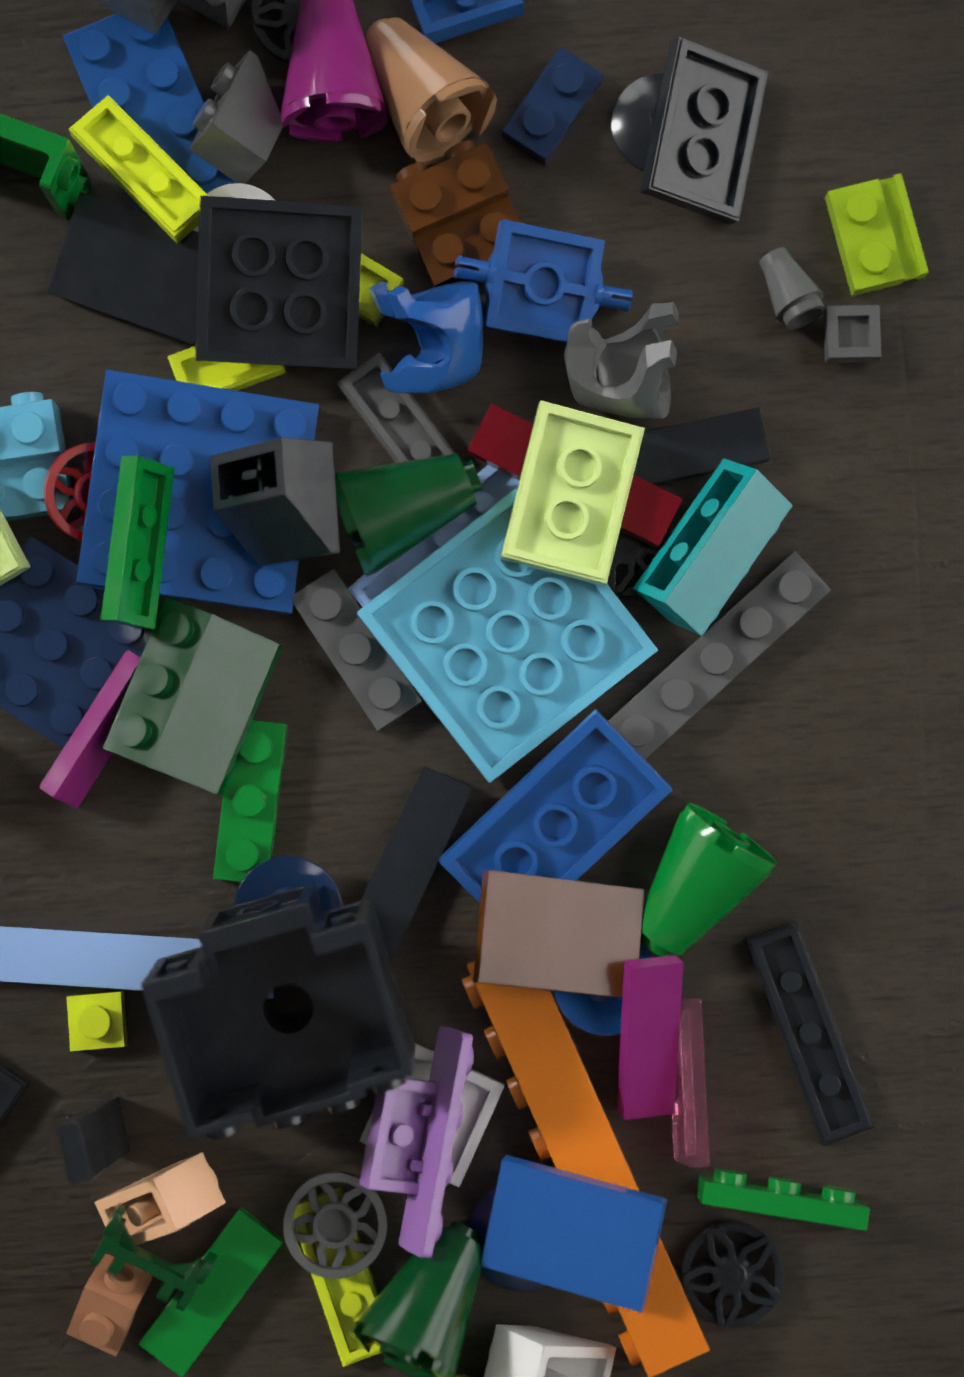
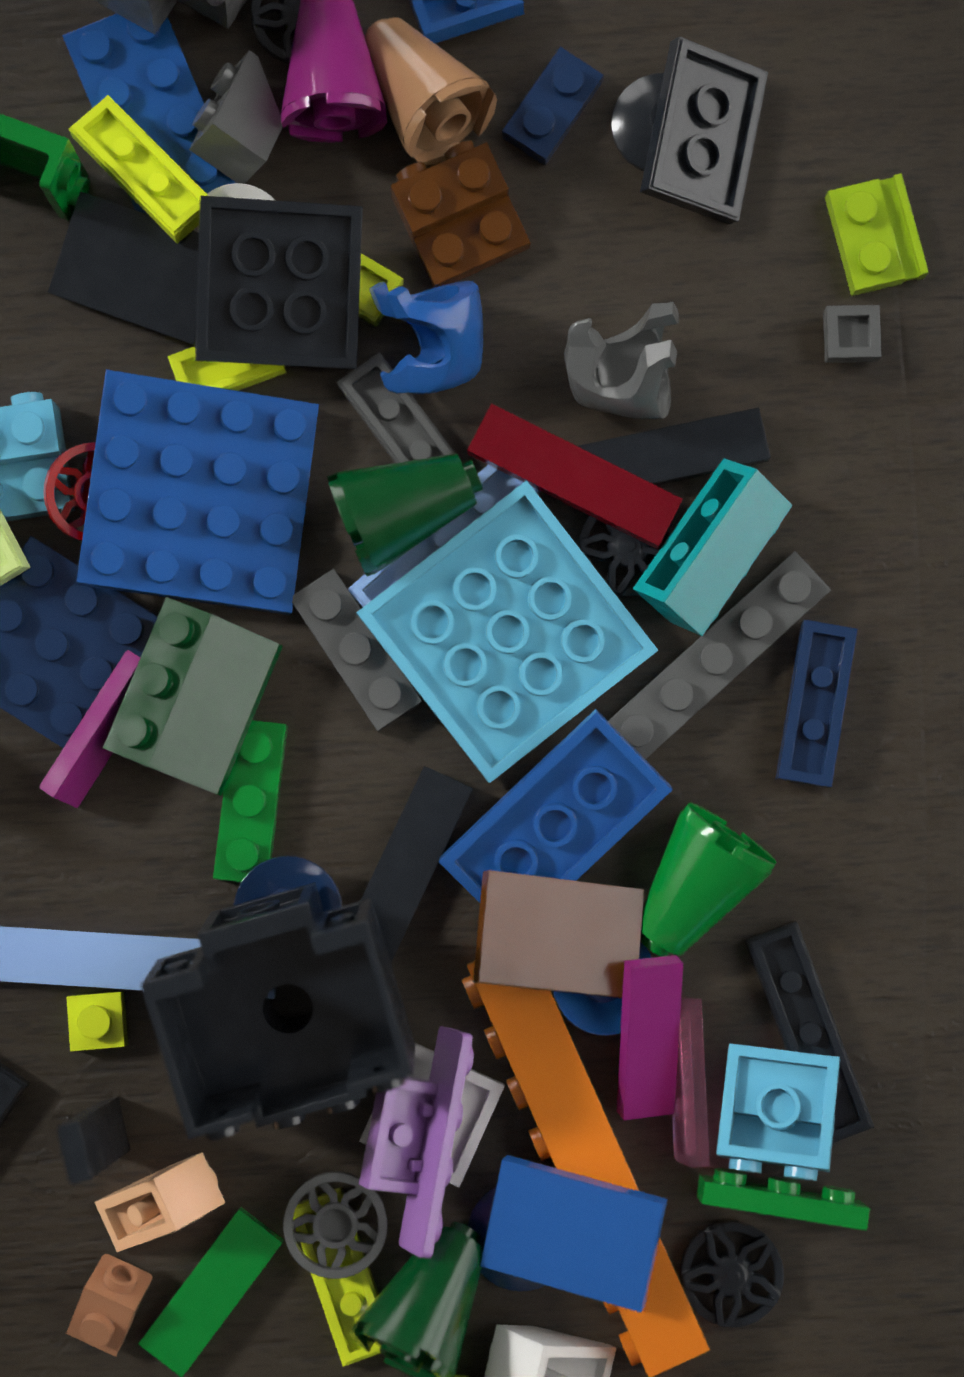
(137, 542): green plate -> none
(180, 1276): dark green piece -> none
(278, 499): black slope -> none
(541, 281): blue plate -> none
(572, 493): yellowish green tile -> none
(778, 1110): none -> medium azure plate
(792, 292): dark grey cone -> none
(816, 704): none -> dark blue plate

